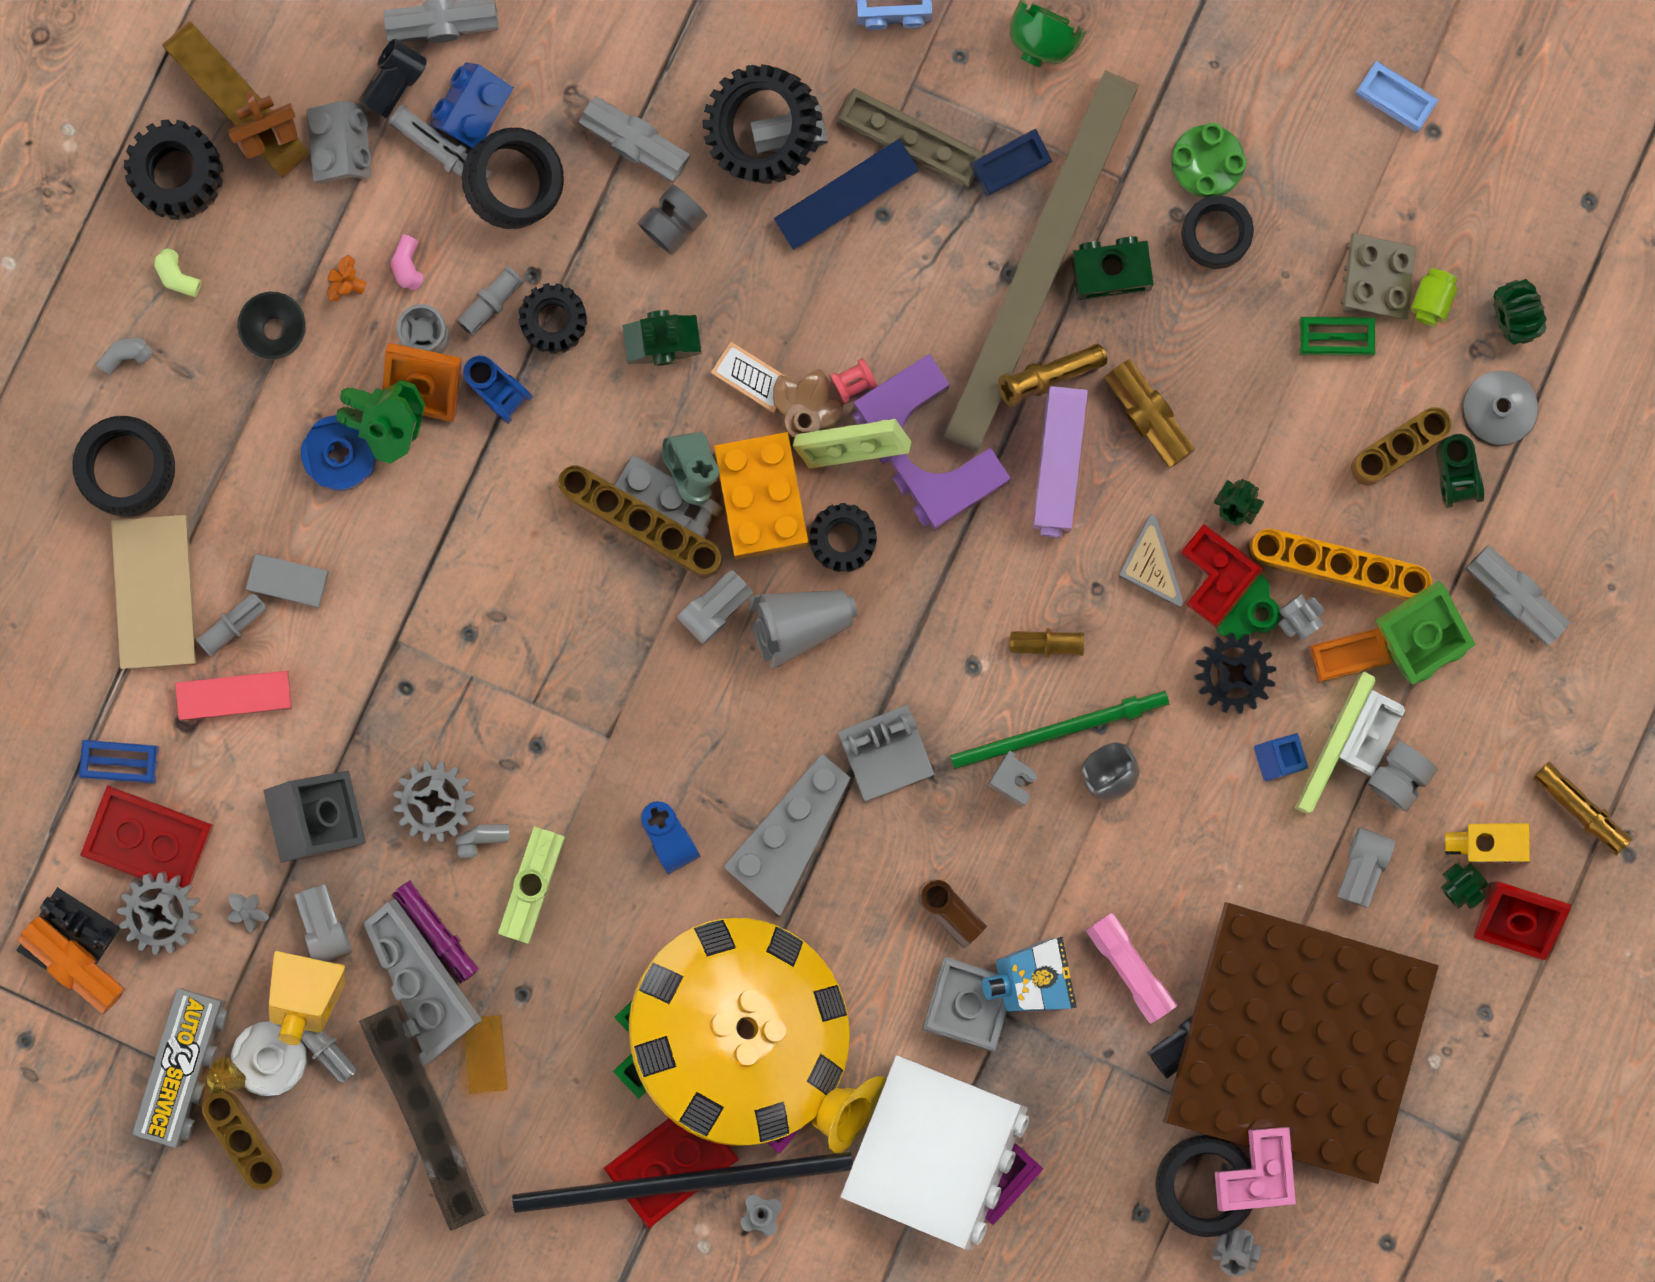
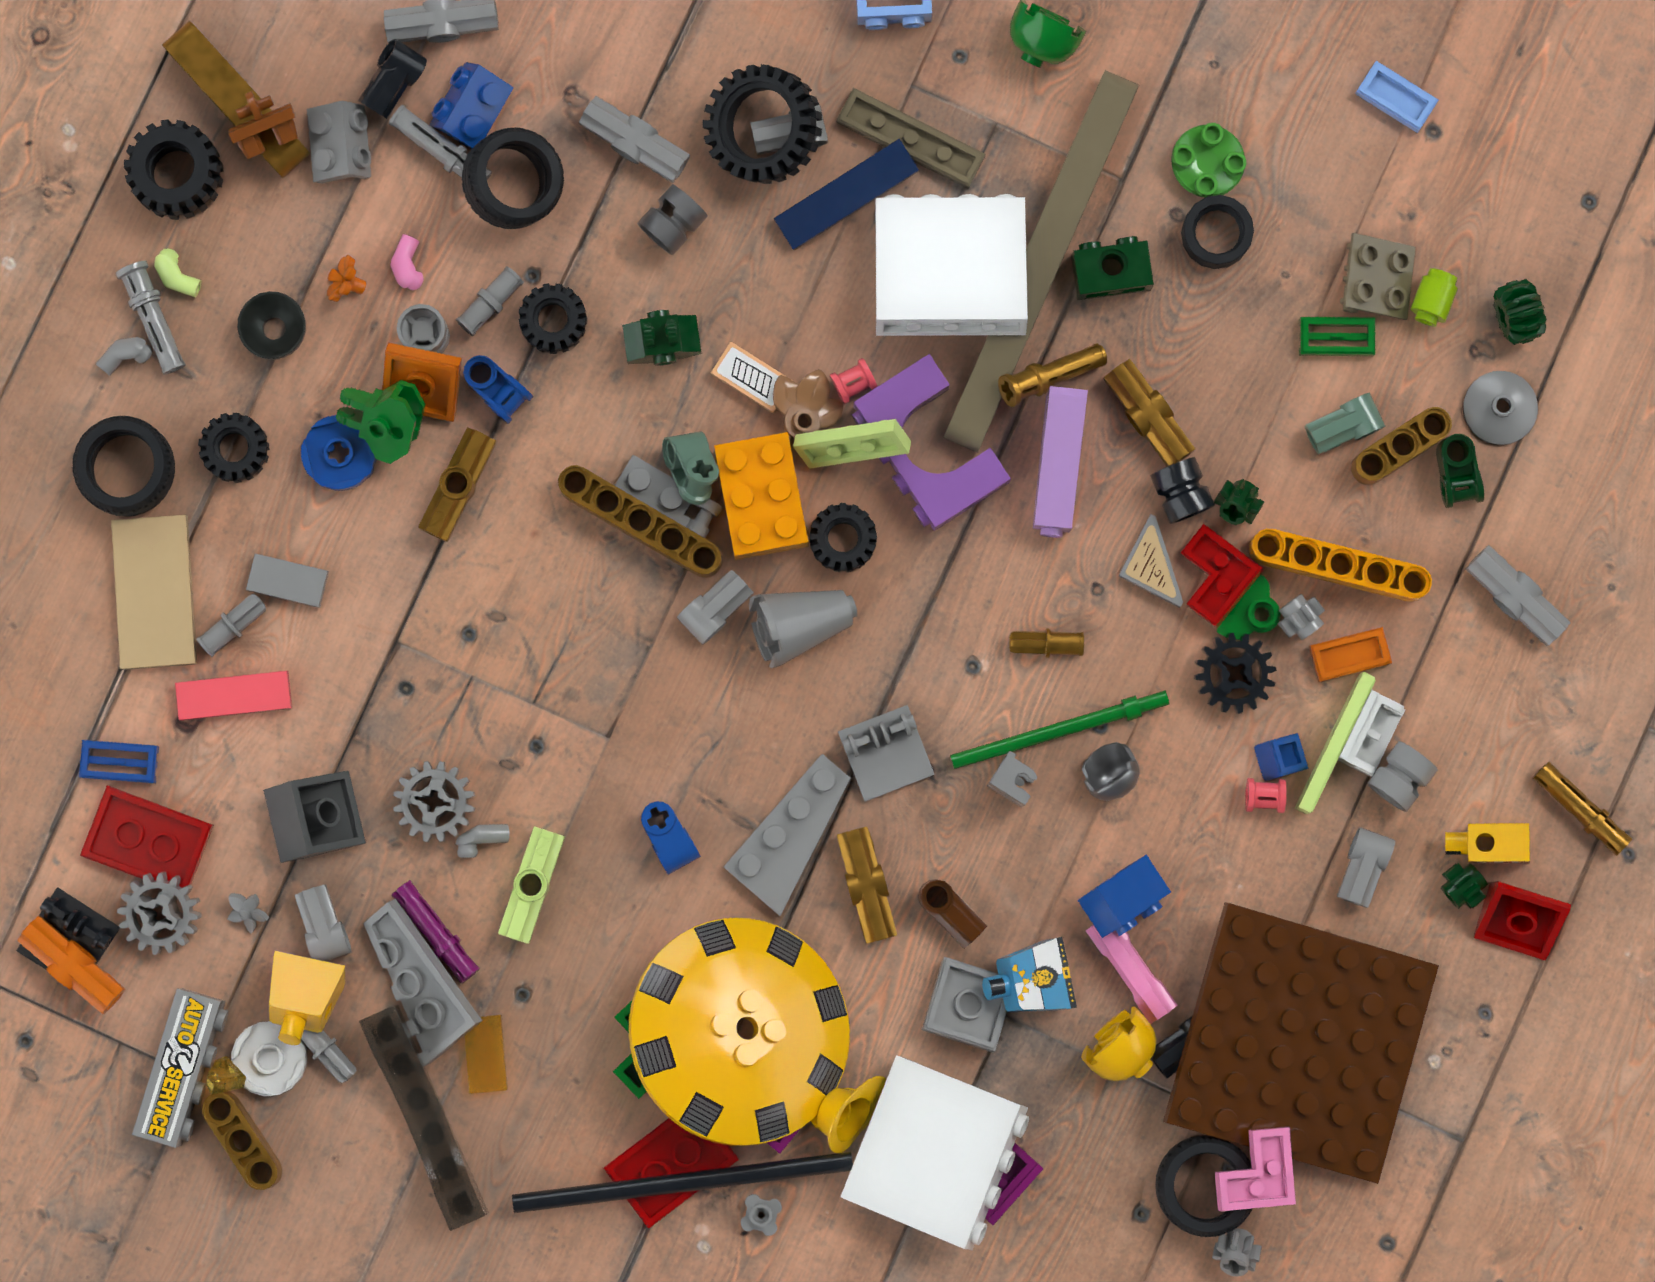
(145, 301): none -> light grey pin
(223, 427): none -> black tyre
(445, 506): none -> pearl gold piece
(866, 885): none -> pearl gold piece
(950, 265): none -> white panel
(1010, 162): dark blue tile -> none
(1122, 1047): none -> yellow cylinder
(1124, 896): none -> blue brick
(1182, 490): none -> black wheel
(1265, 795): none -> coral bush
(1352, 421): none -> sand green piece
(1425, 633): bright green plate -> none

